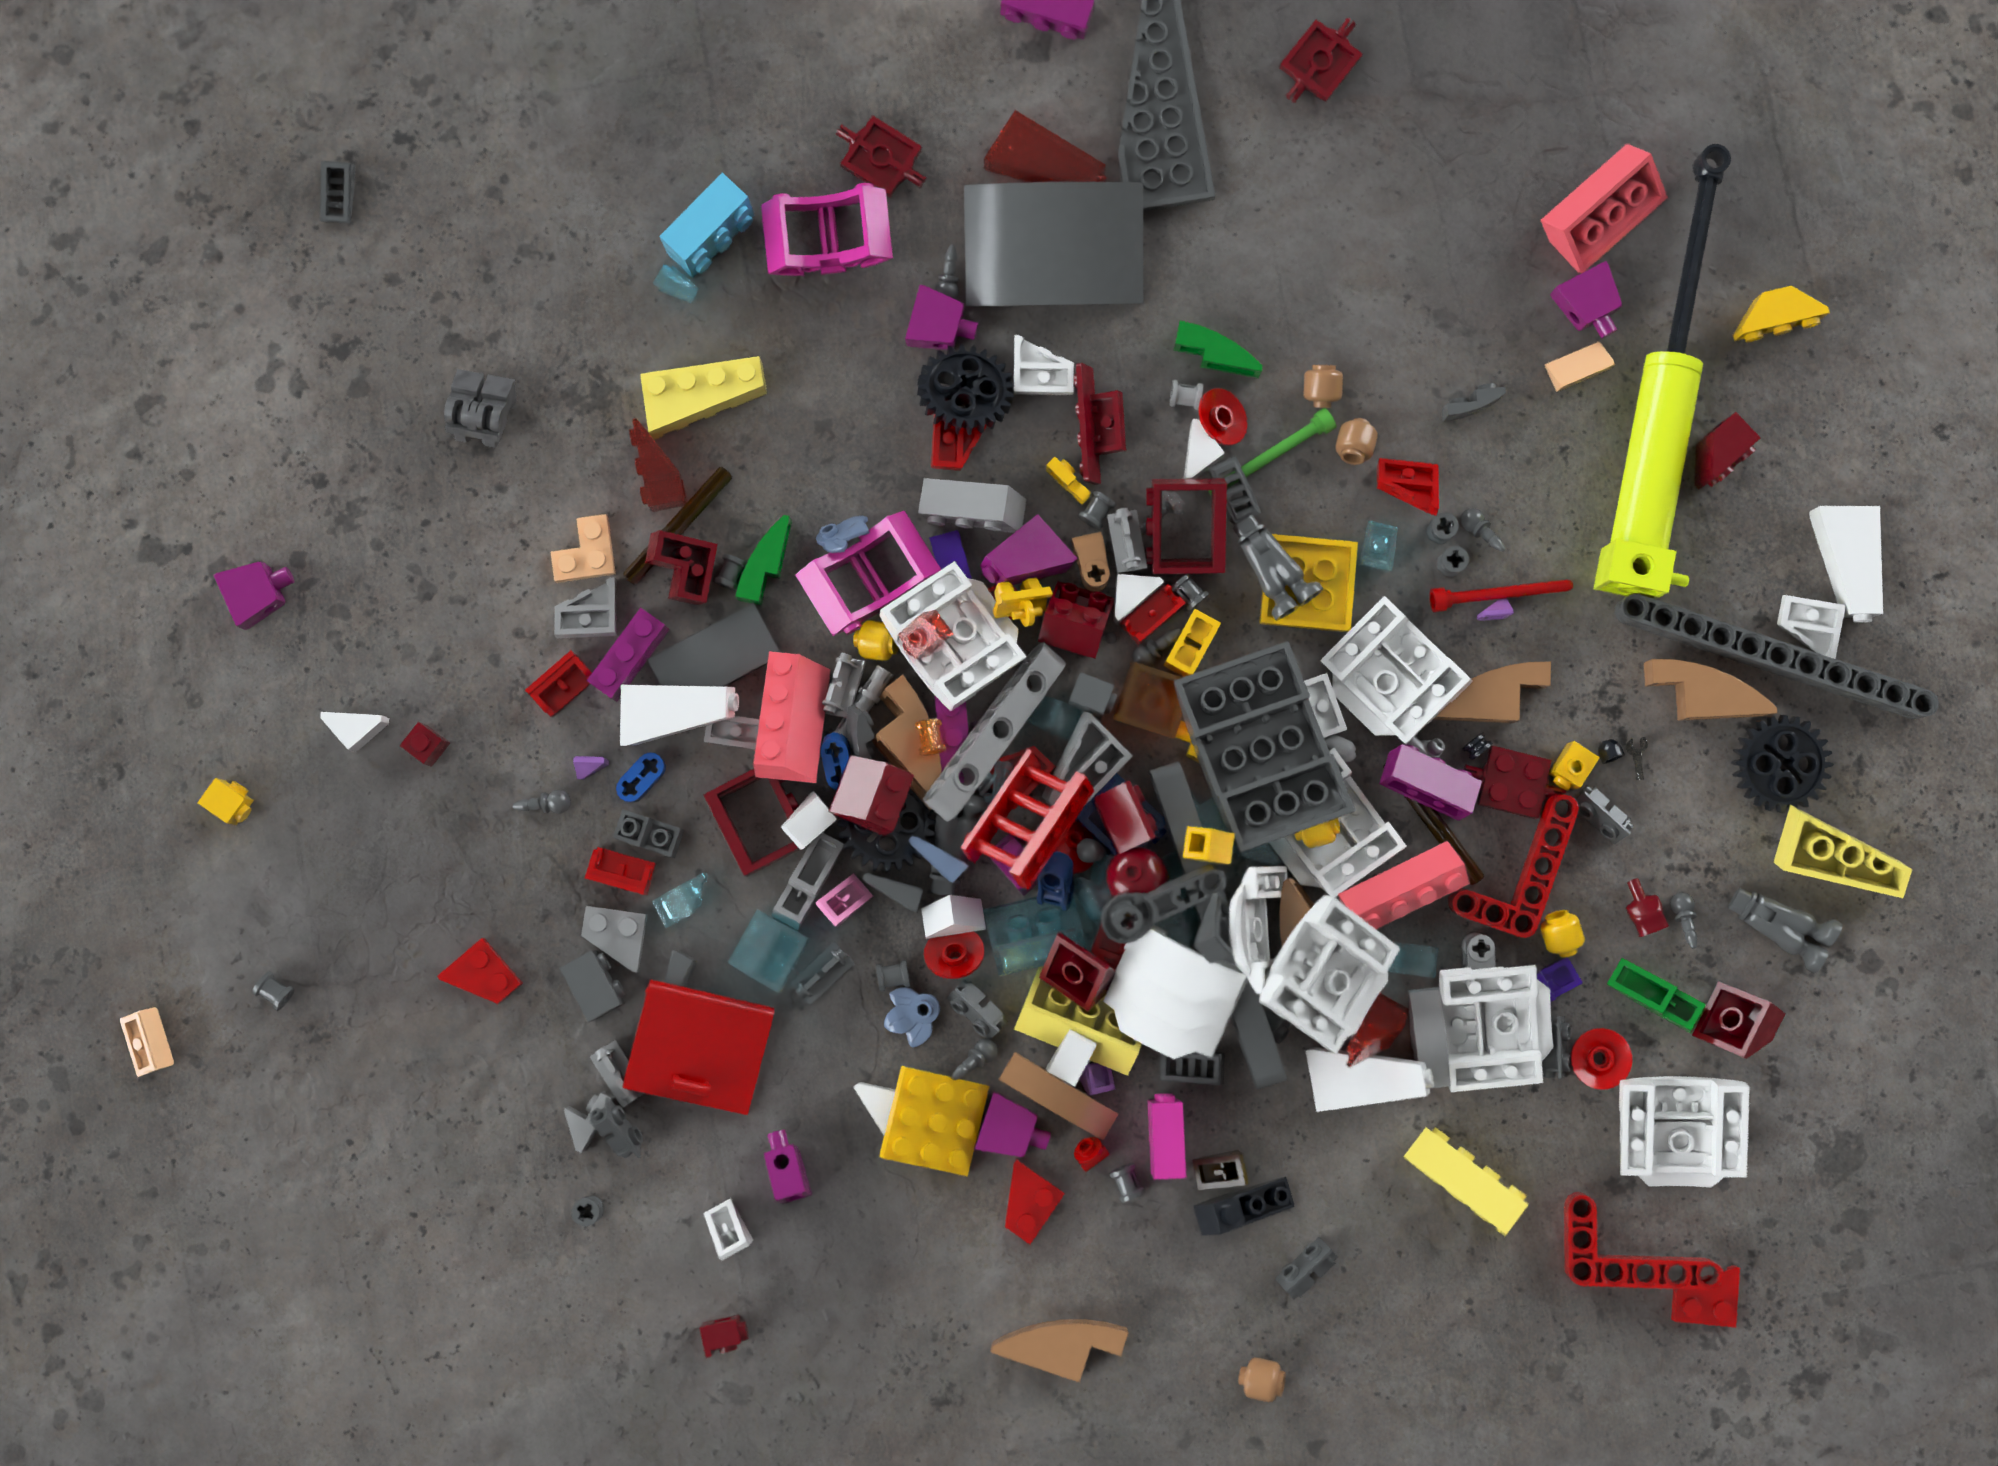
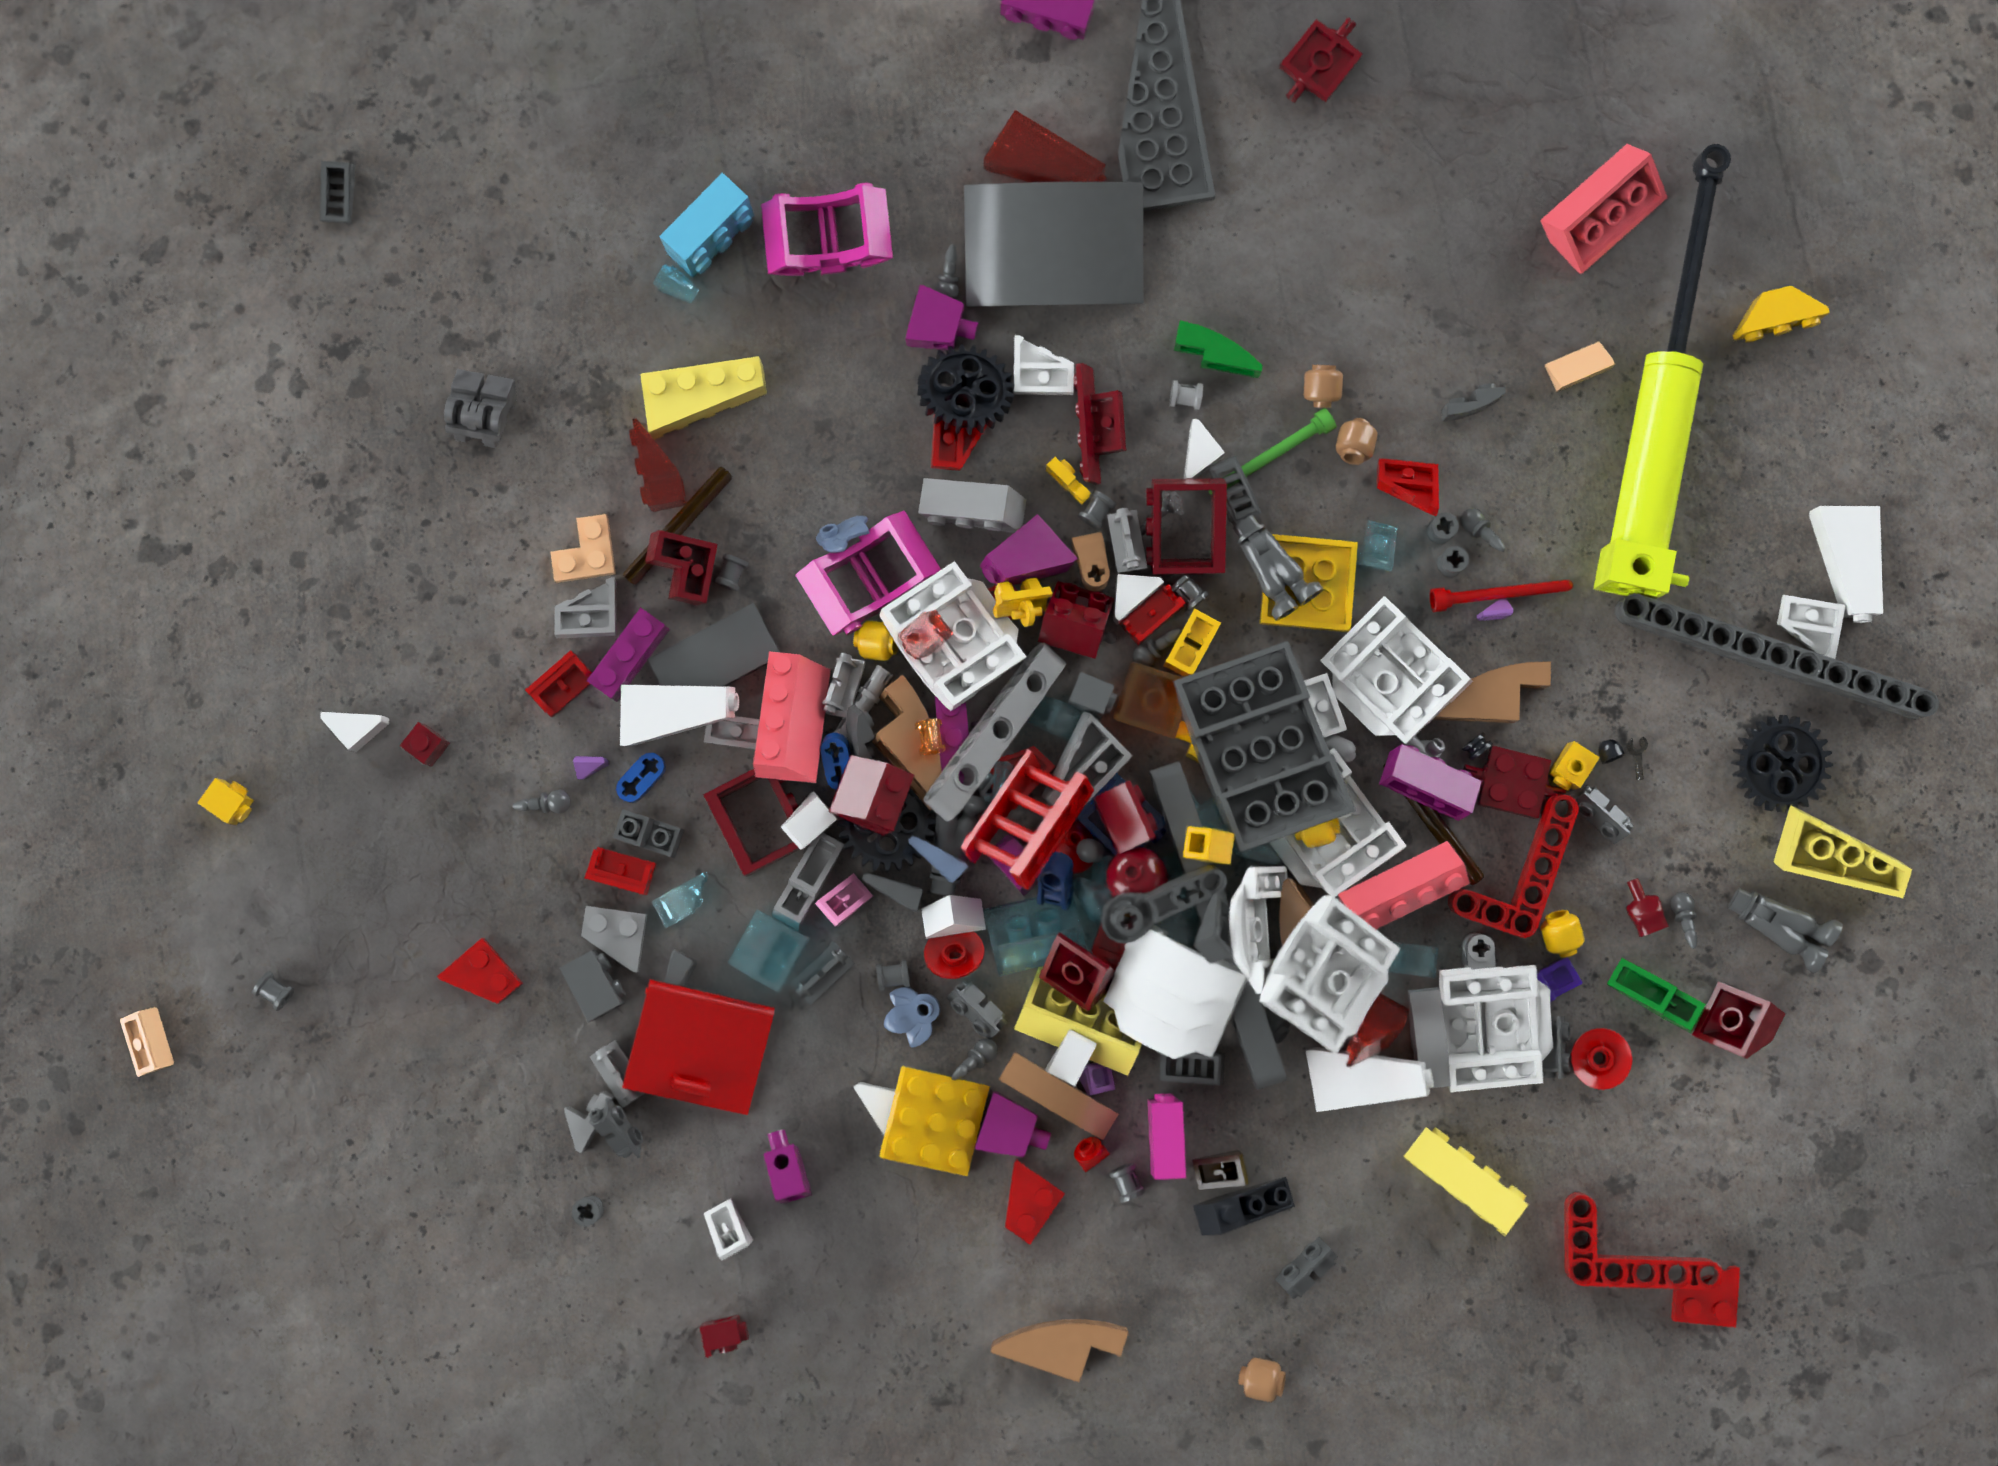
(253, 592): magenta torso -> none
(764, 562): green slope -> none
(881, 156): dark red plate -> none
(949, 548): dark purple slope -> none
(1223, 416): red dish -> none
(1590, 299): magenta torso -> none
(1683, 1130): white slope -> none
(1706, 692): medium nougat slope -> none
(1723, 450): dark red slope -> none

